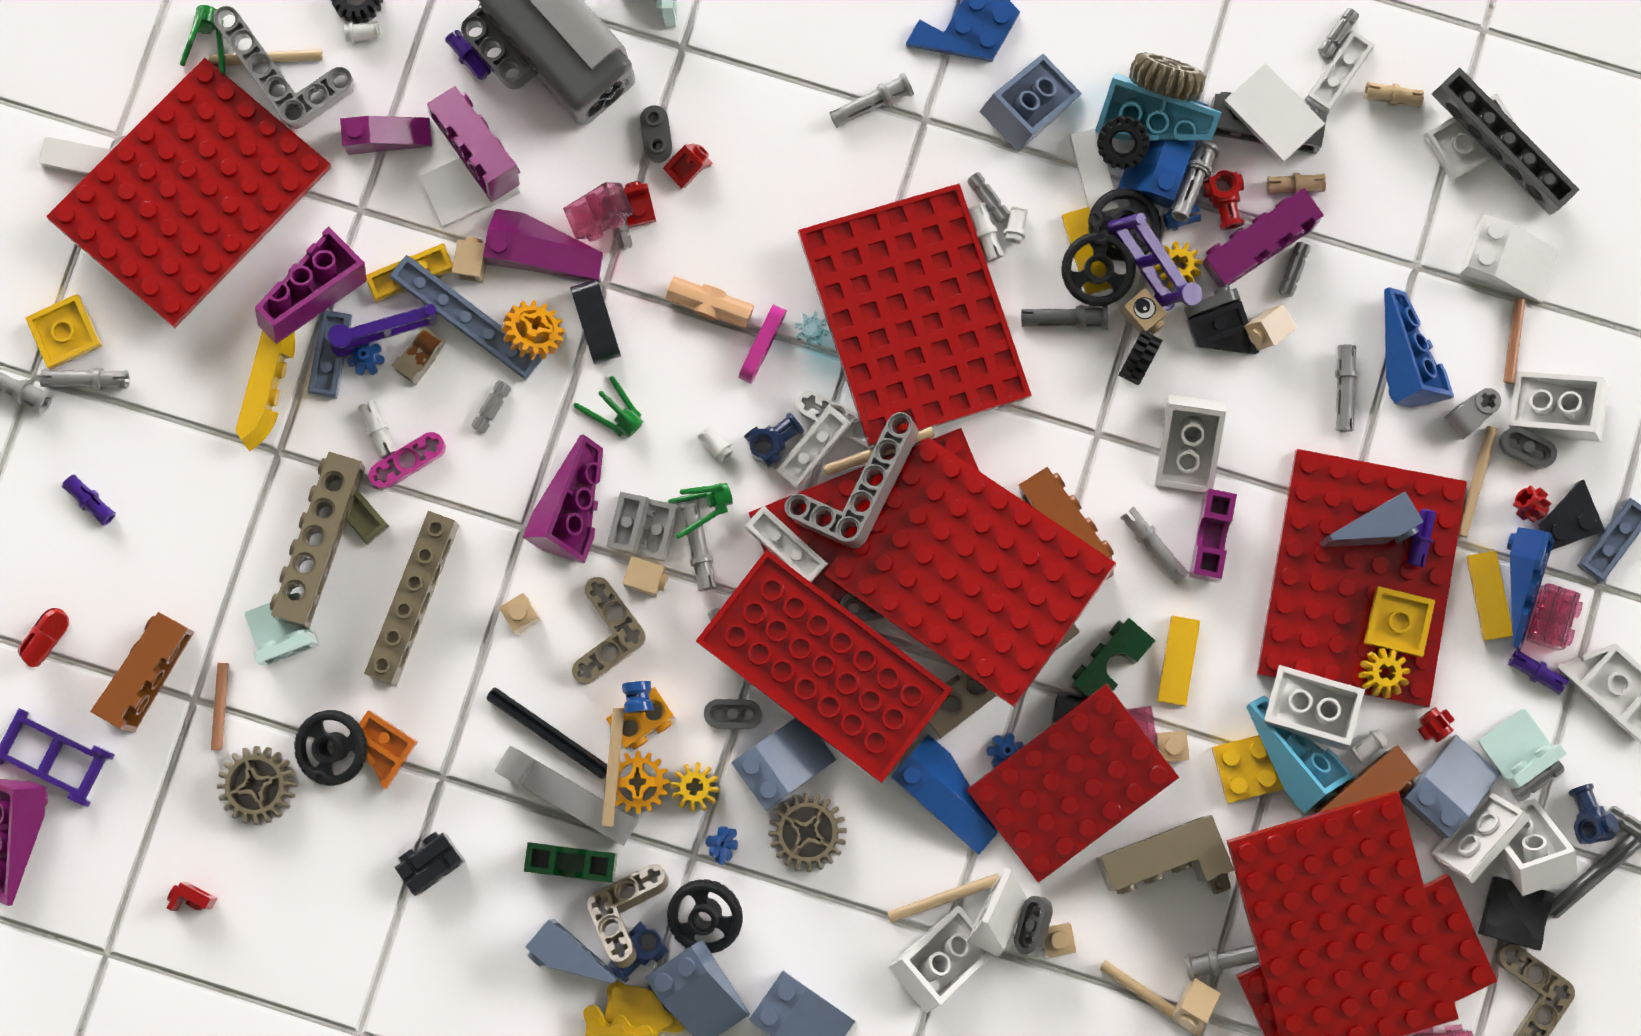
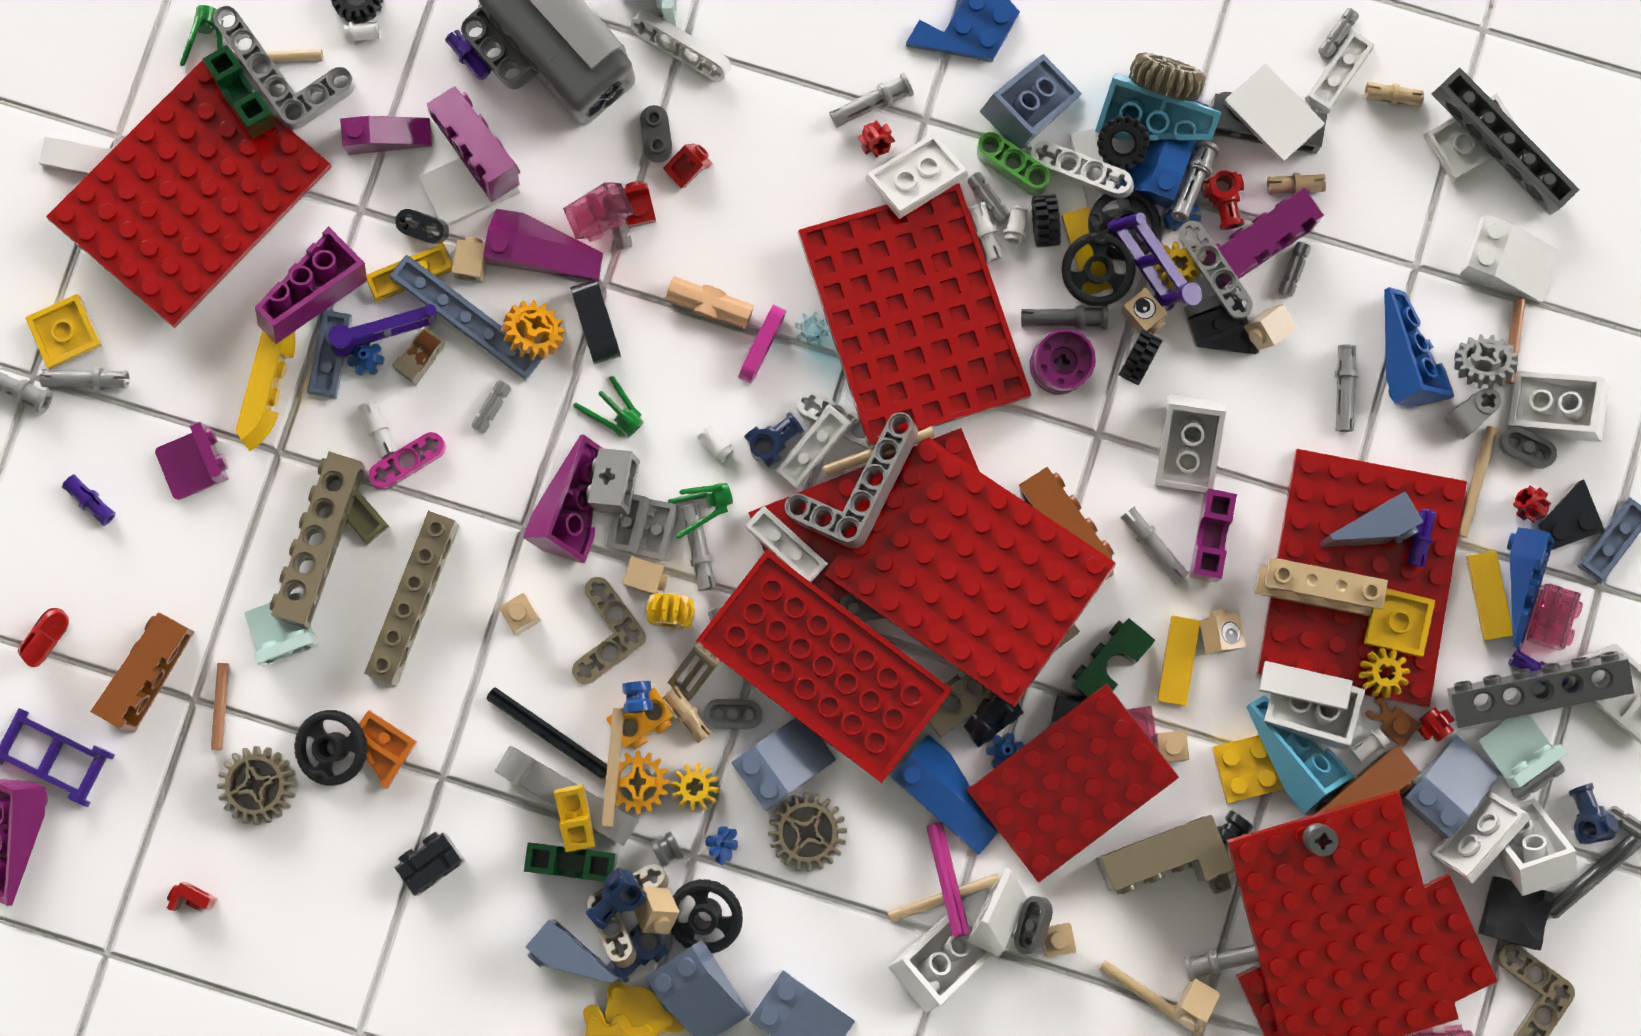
(192, 462): none -> magenta bracket
(238, 92): none -> dark green arch
(420, 232): none -> black beam
(574, 818): none -> yellow slope
(613, 481): none -> light grey brick
(617, 899): none -> dark blue connector
(647, 23): none -> white beam
(657, 911): none -> tan brick
(666, 849): none -> dark grey wheel
(670, 611): none -> yellow gear
(687, 714): none -> tan pin
(704, 658): none -> dark tan tile
(876, 139): none -> red gear
(916, 175): none -> white tile
(947, 879): none -> dark pink axle
(990, 719): none -> black wing
(1017, 176): none -> bright green beam
(1046, 220): none -> black tyre
(1075, 353): none -> magenta wheel
(1083, 166): none -> white beam
(1211, 272): none -> light grey beam
(1222, 632): none -> tan brick
(1235, 826): none -> black wheel
(1305, 685): none -> white tile
(1314, 837): none -> dark grey wheel
(1320, 586): none -> tan fence
(1396, 723): none -> dark orange plate
(1486, 361): none -> light grey gear
(1615, 683): none -> dark grey brick

